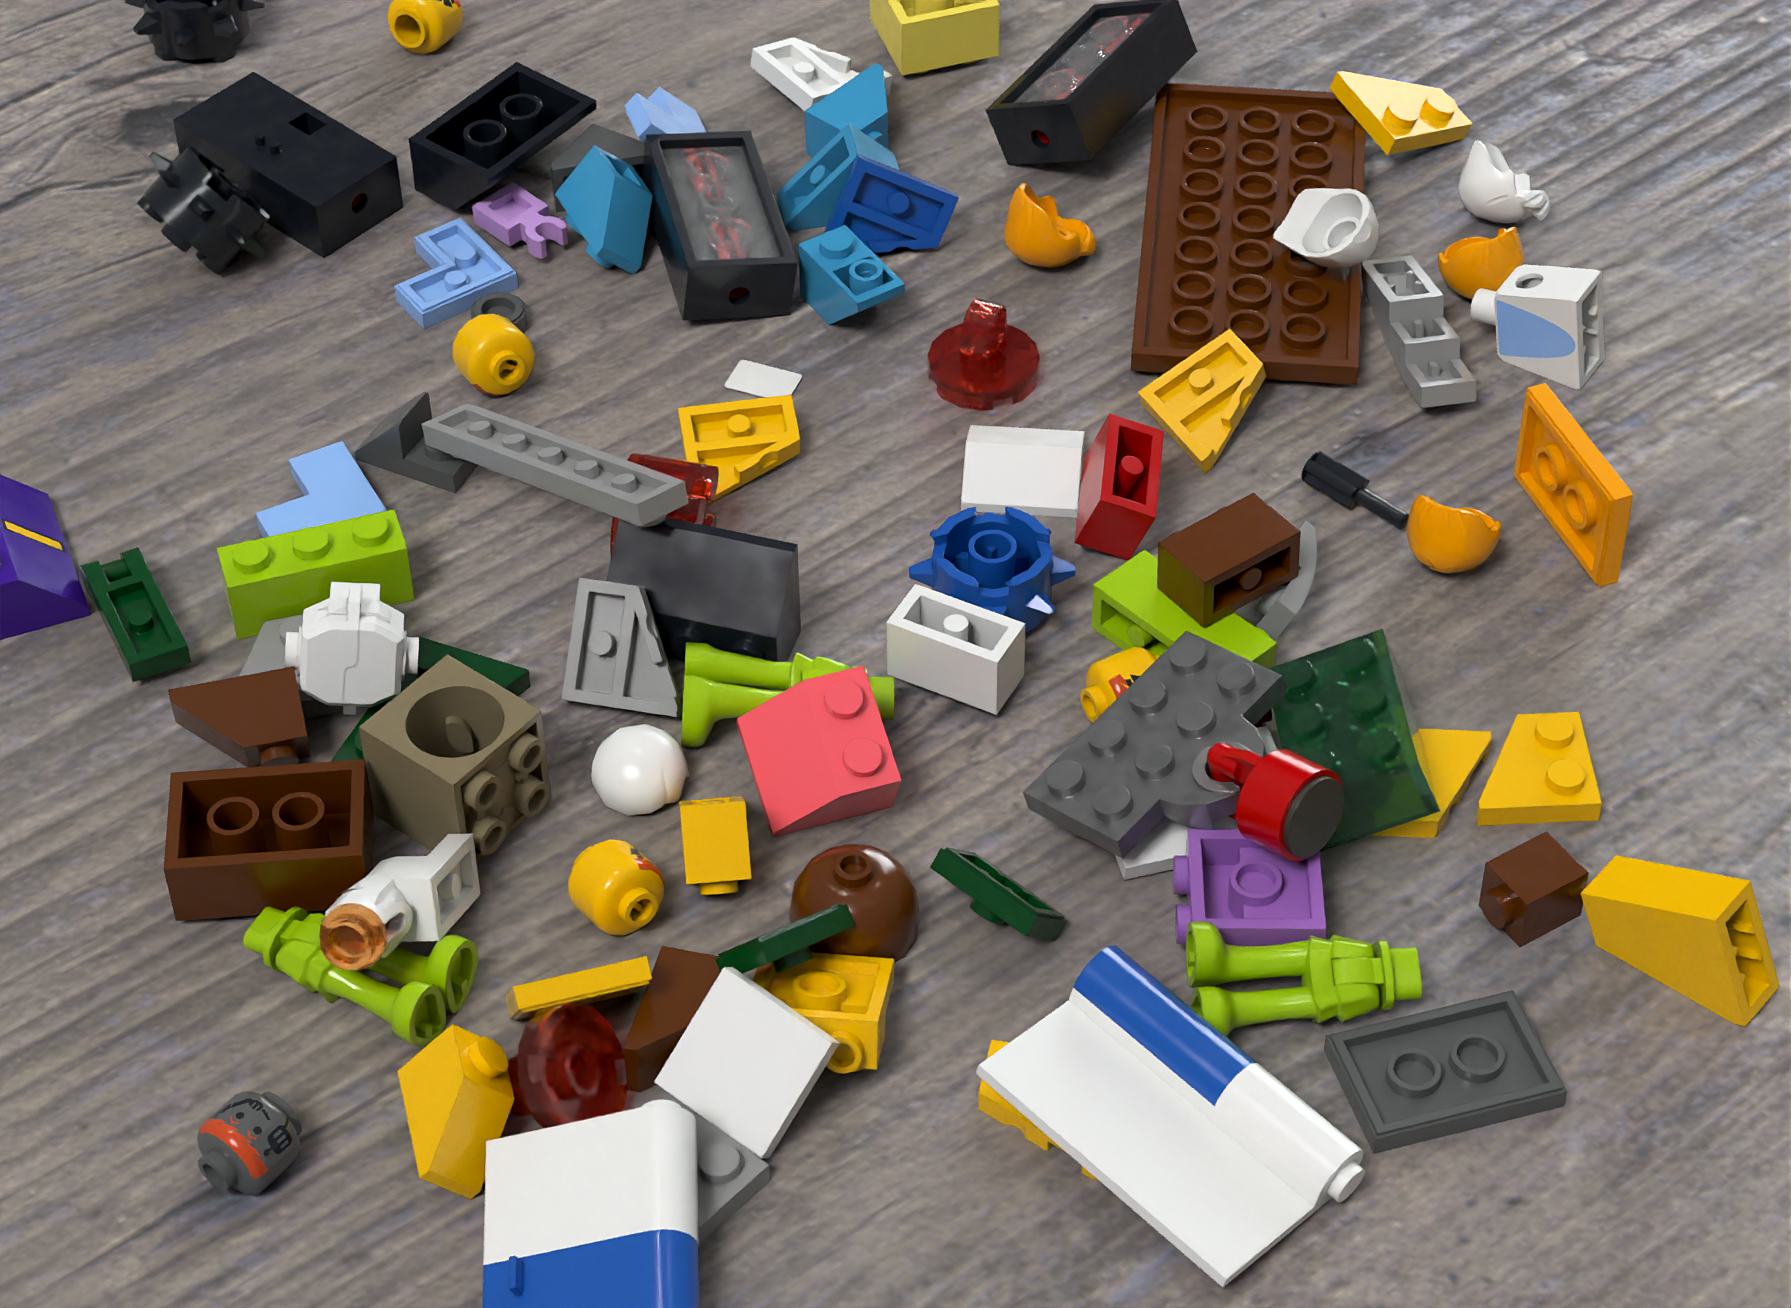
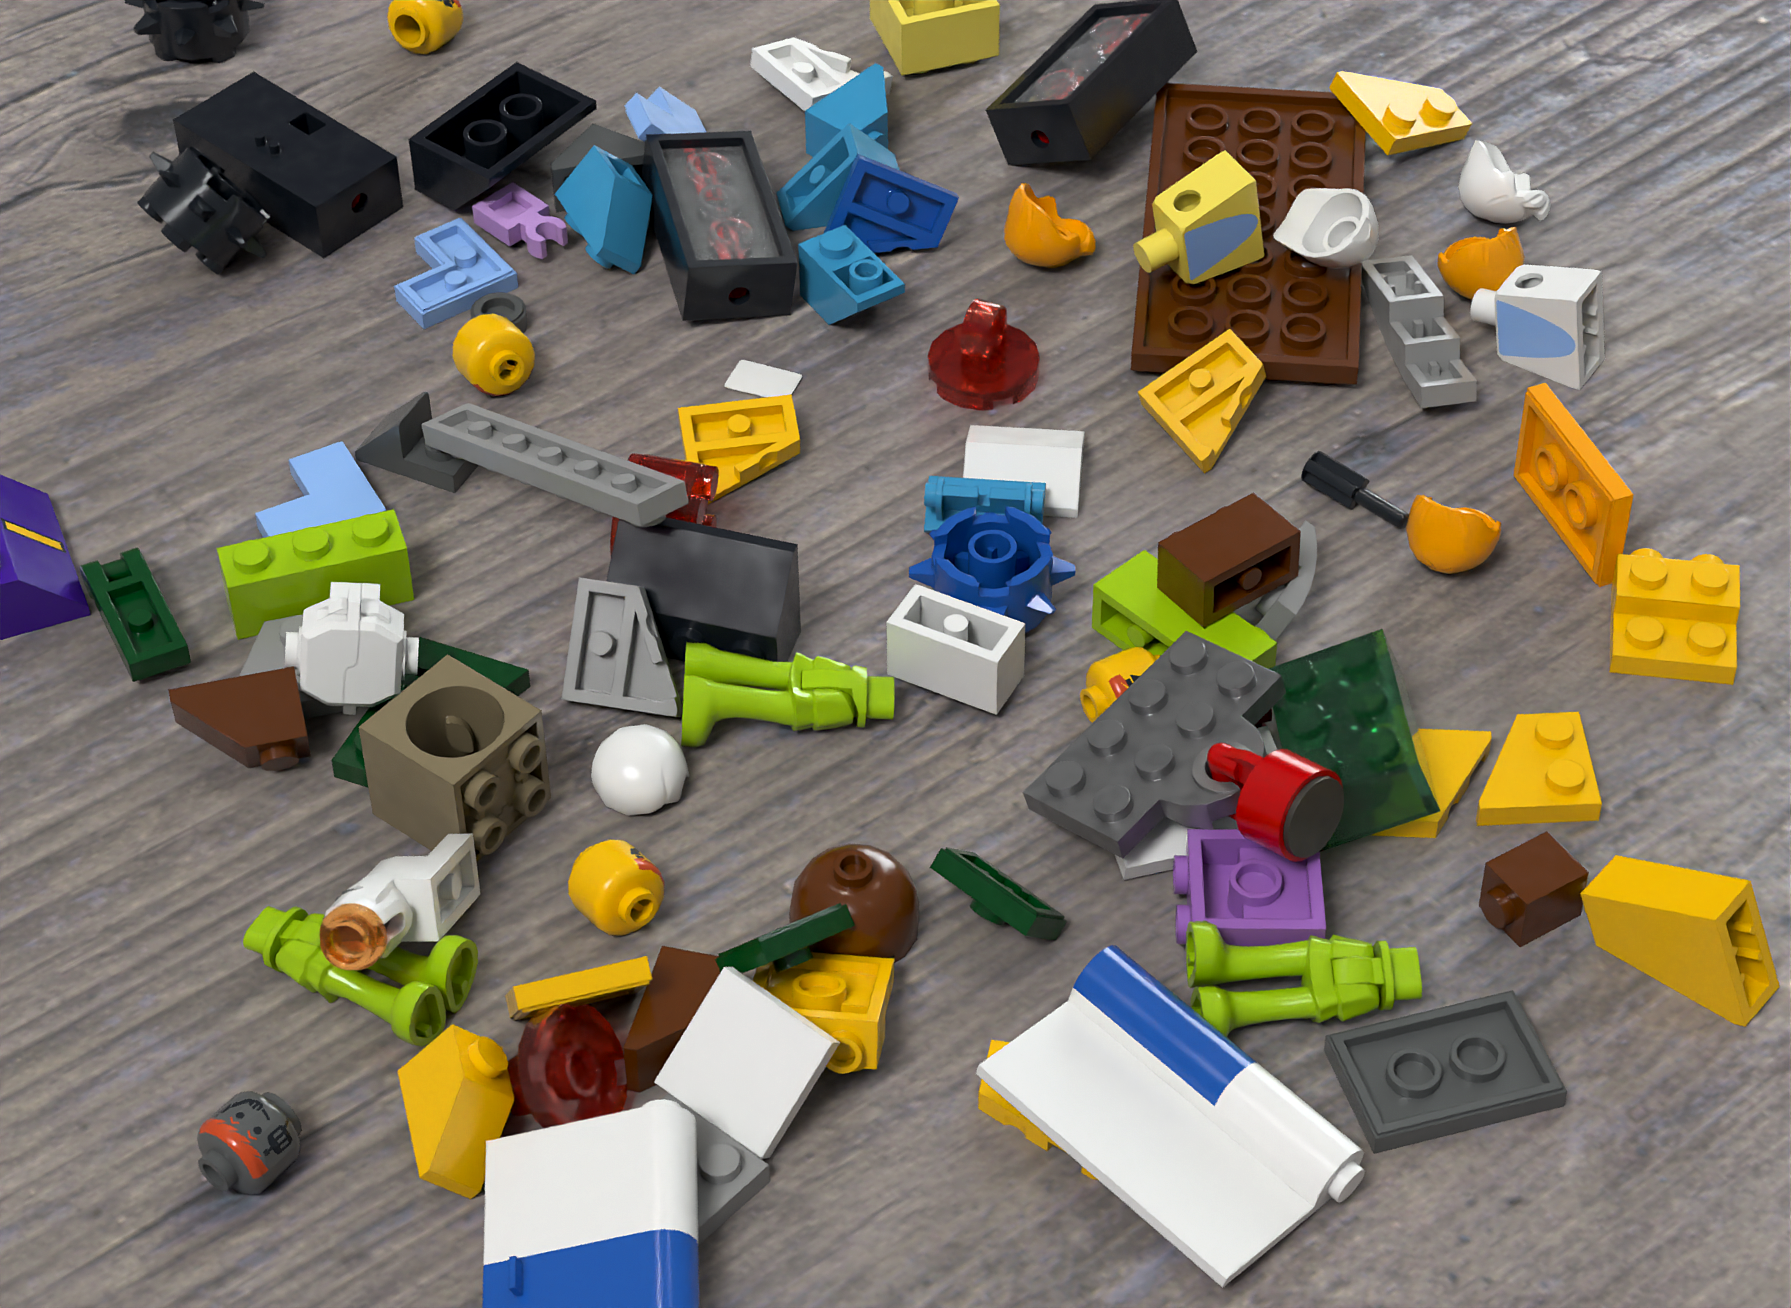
(267, 837): reddish brown brick -> none
(715, 843): yellow slope -> none
(820, 753): coral slope -> none
(953, 494): none -> dark azure hinge
(1119, 487): red brick -> none
(1205, 223): none -> light yellow torso
(1674, 617): none -> yellow plate

